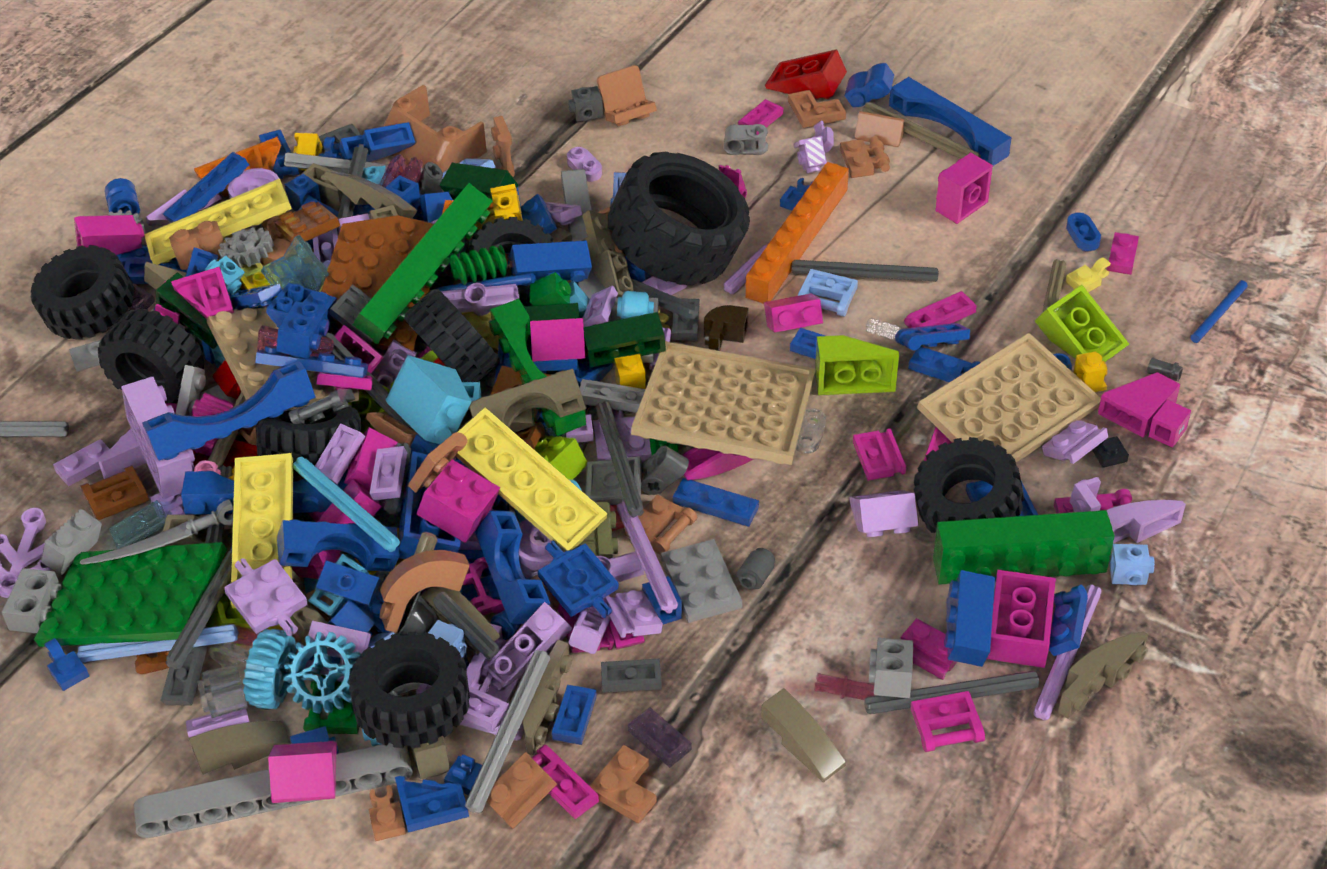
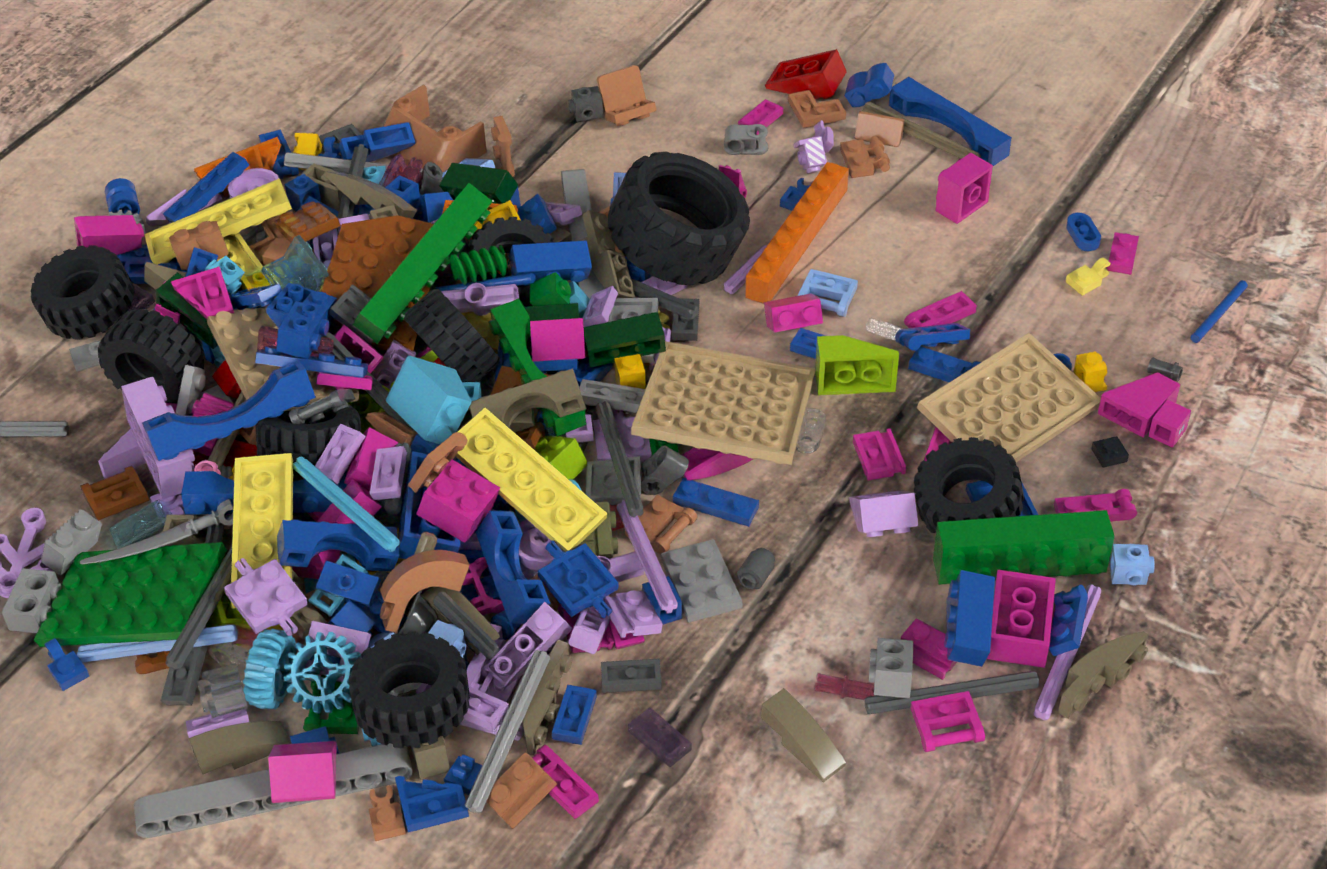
(81, 463): lavender plate -> none
(247, 246): light grey gear -> none
(506, 202): yellow brick -> none
(582, 159): lavender plate -> none
(618, 787): nougat plate -> none
(634, 304): medium azure head -> none
(725, 324): dark brown brick -> none
(867, 270): dark grey axle -> none
(1055, 283): dark tan axle -> none
(1074, 441): lavender plate -> none
(1081, 326): lime slope -> none
(1084, 495): lavender bracket -> none
(1145, 518): lavender slope -> none

